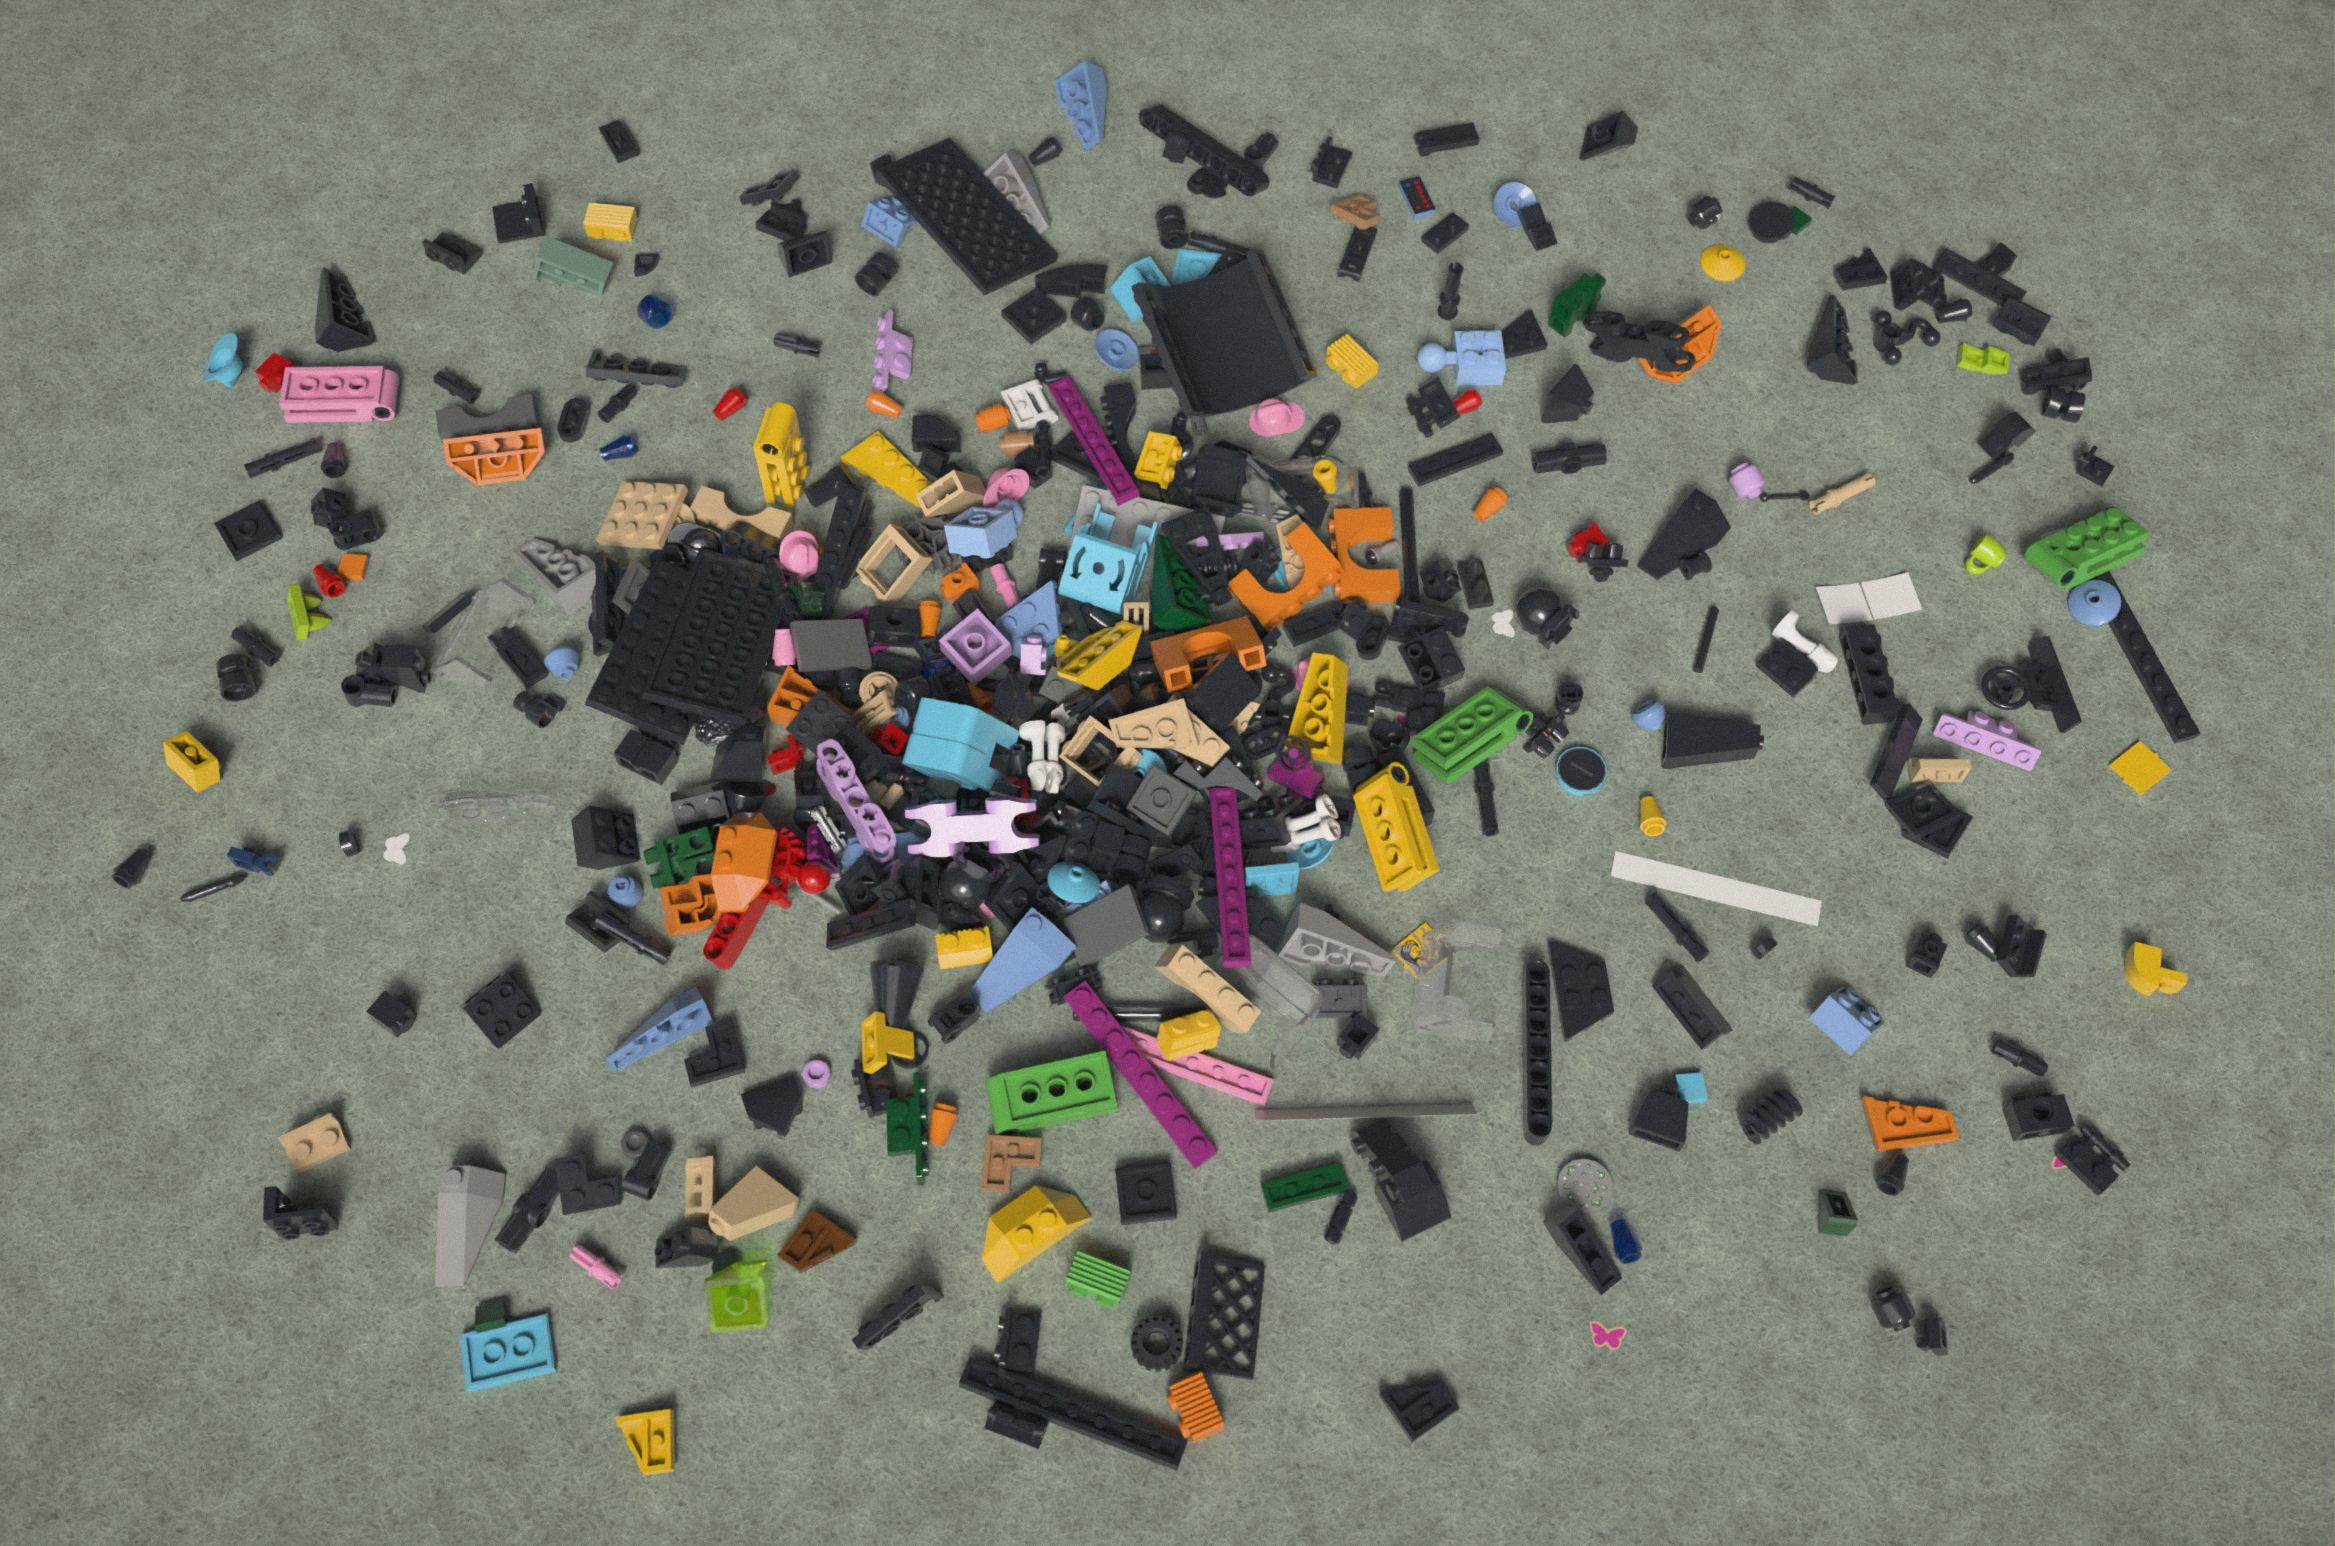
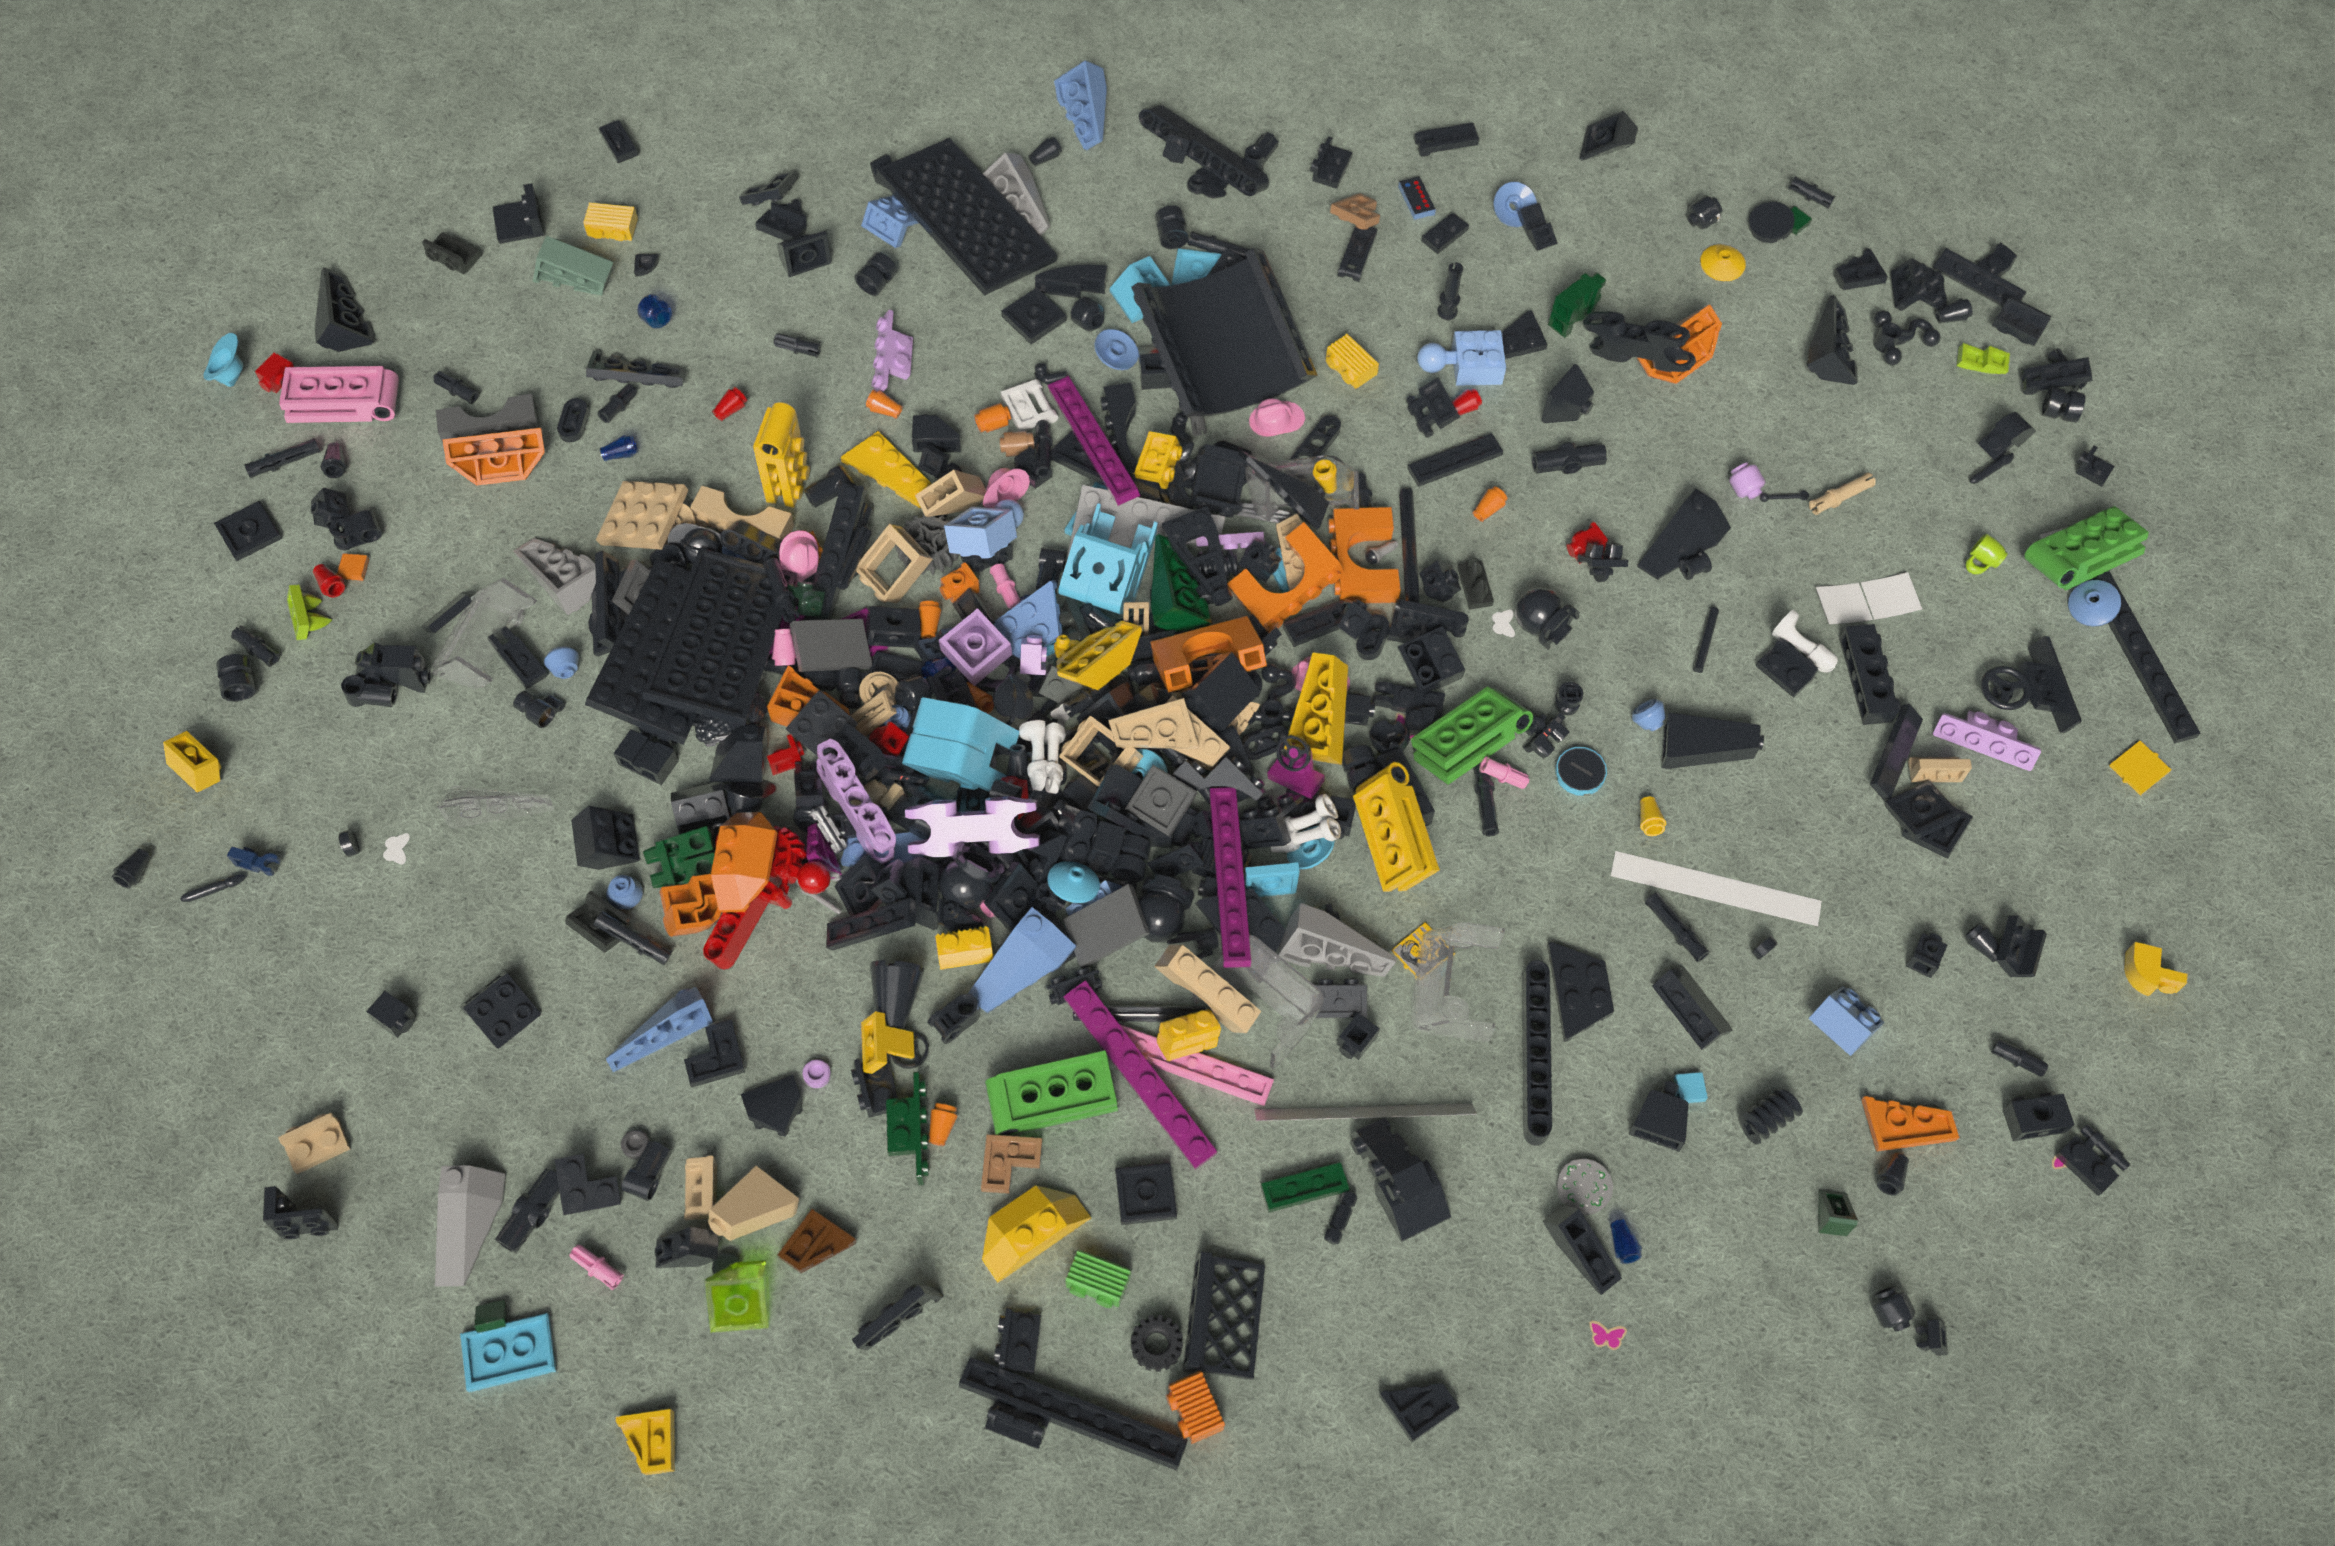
(1504, 773): none -> bright pink axle

